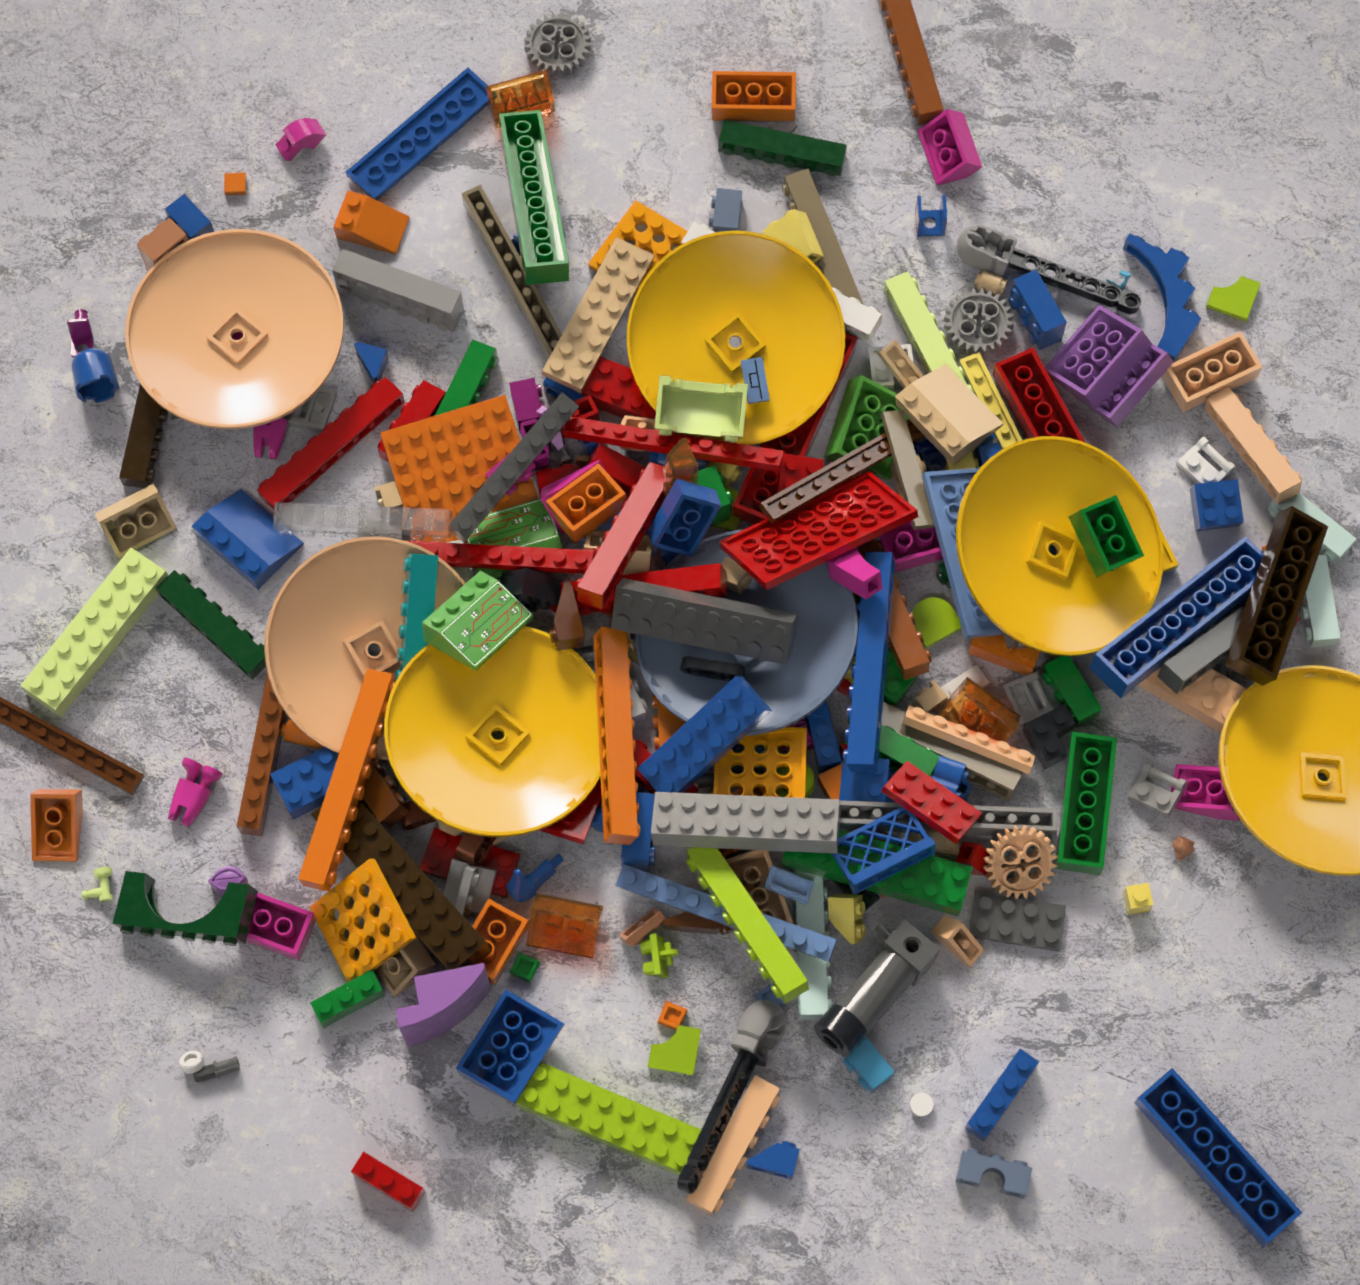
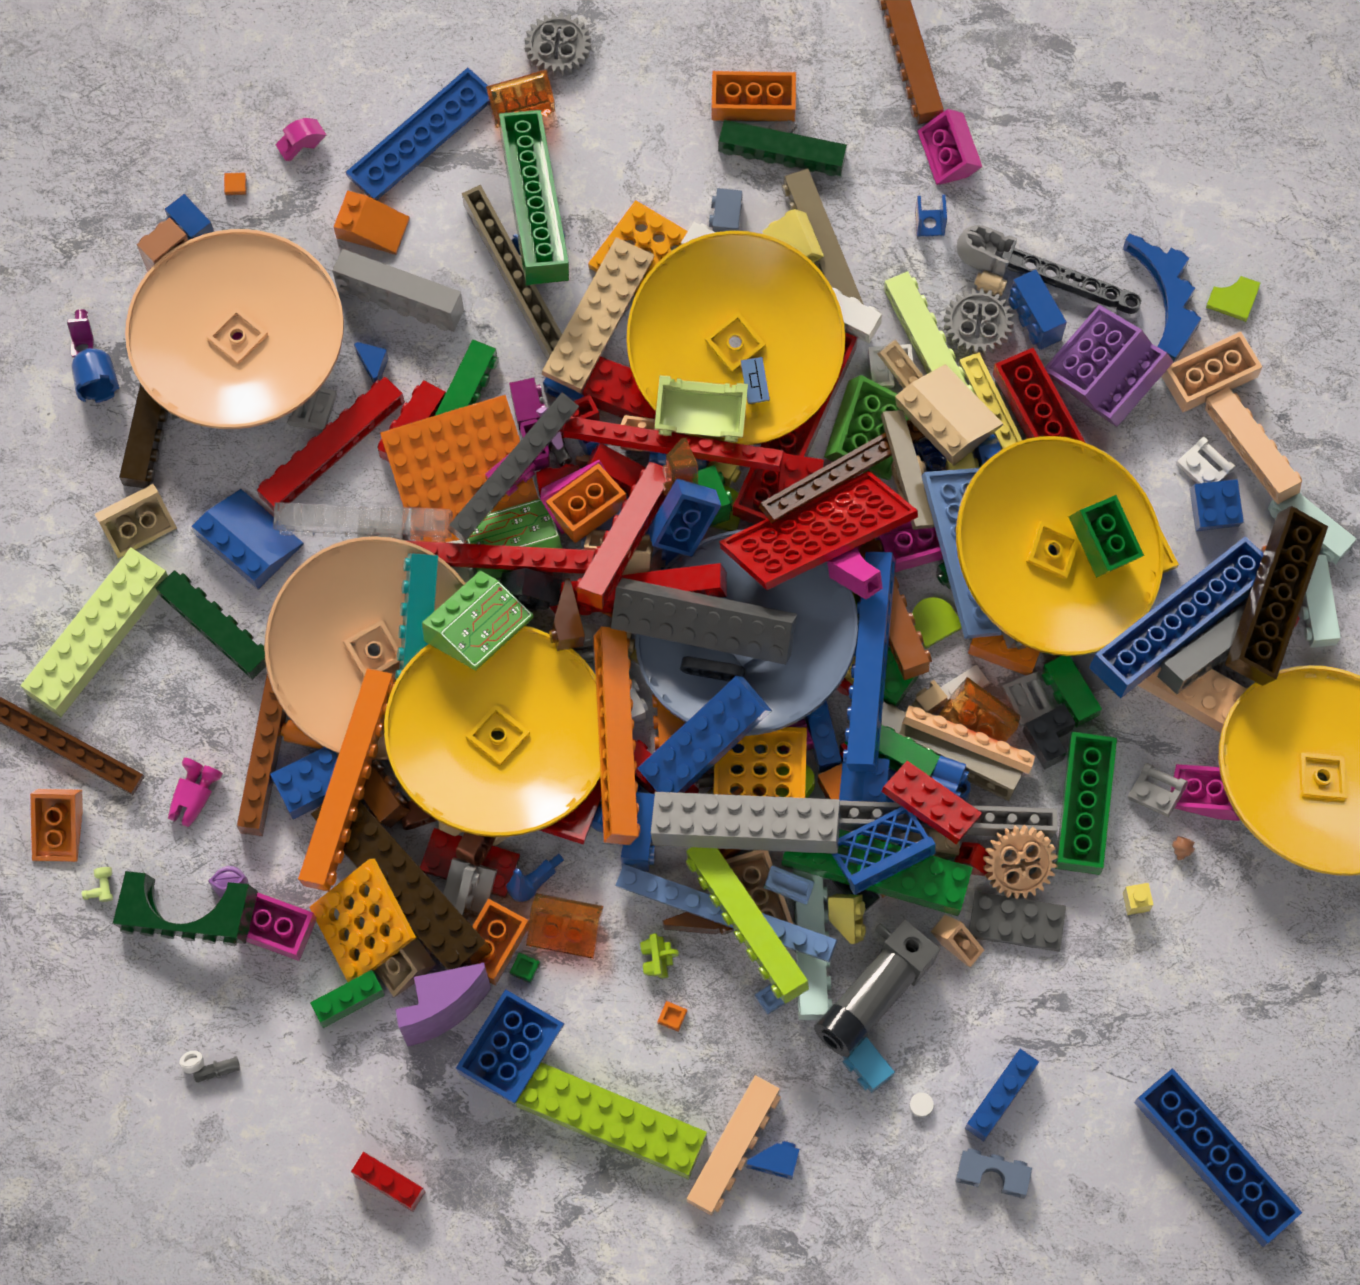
(270, 435): dark pink piece -> none
(388, 495): tan brick -> none
(649, 922): nougat plate -> none
(678, 1052): lime tile -> none
(737, 577): tan brick -> none
(757, 1038): black piece -> none
(1126, 276): medium azure piece -> none

